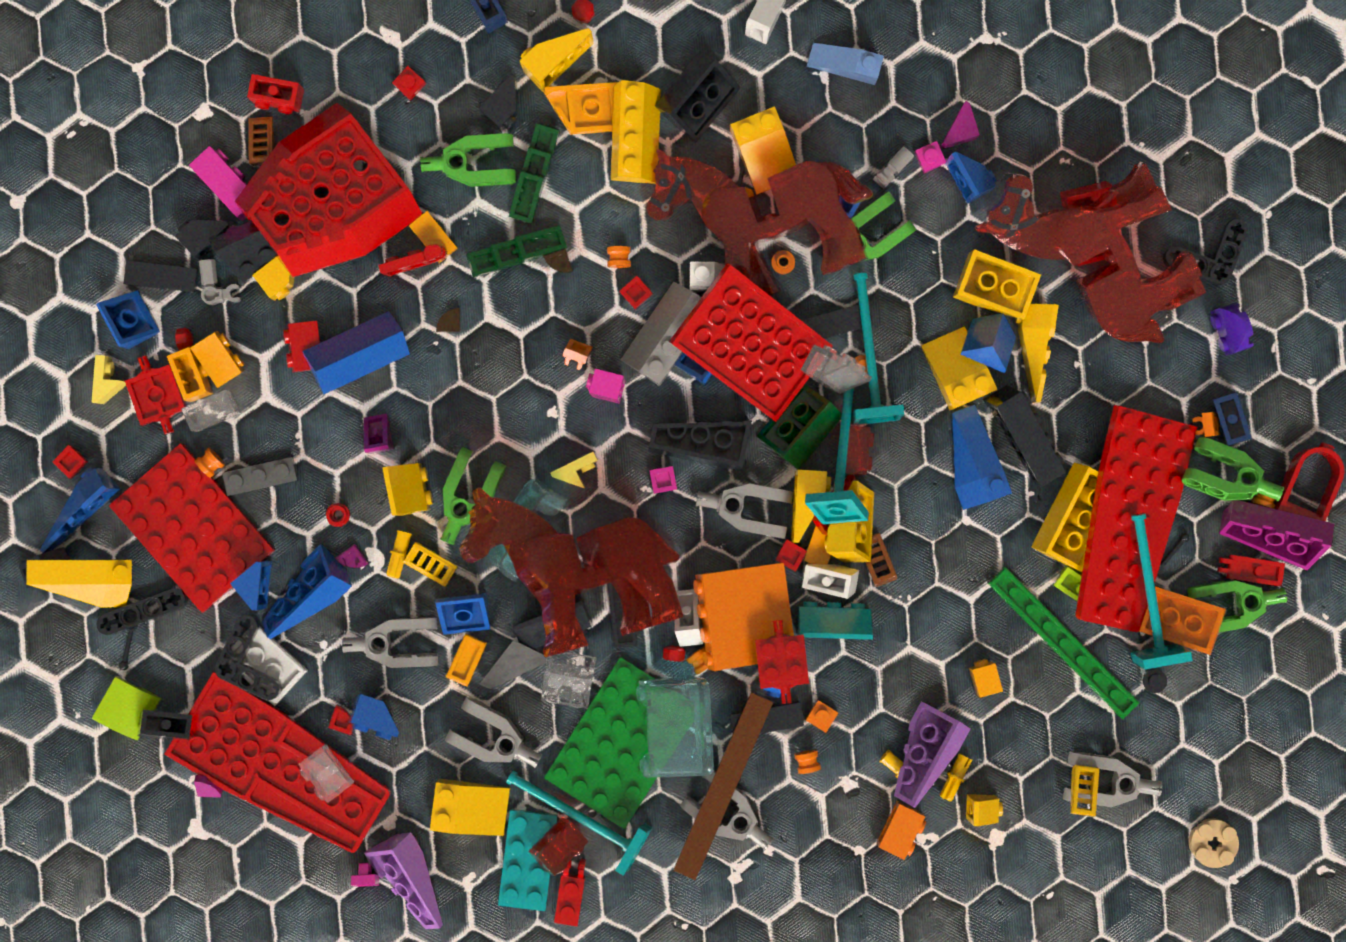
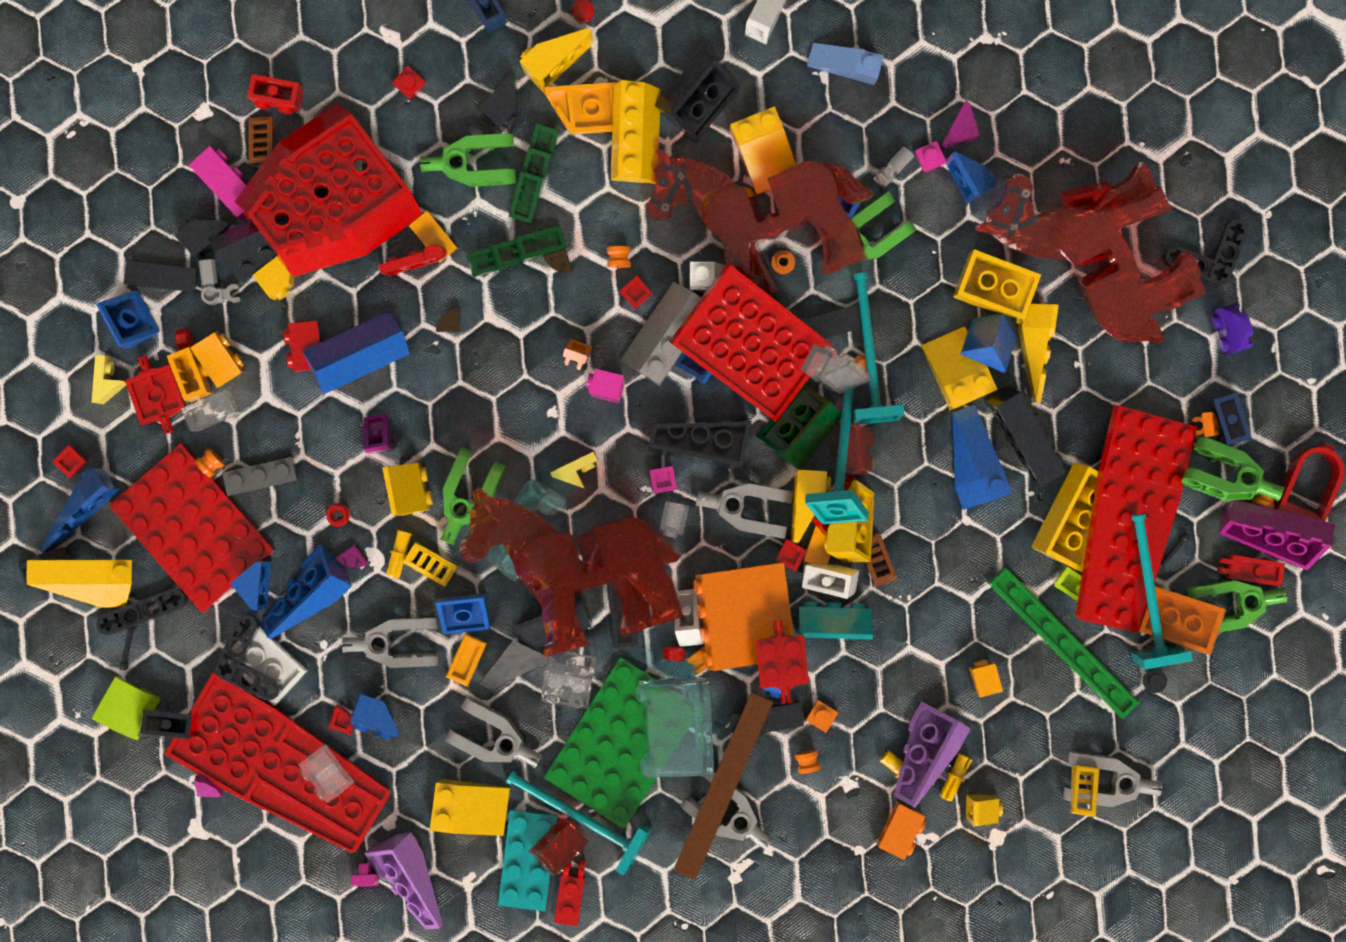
(673, 519): none -> clear brick
(1222, 854): tan plate -> none

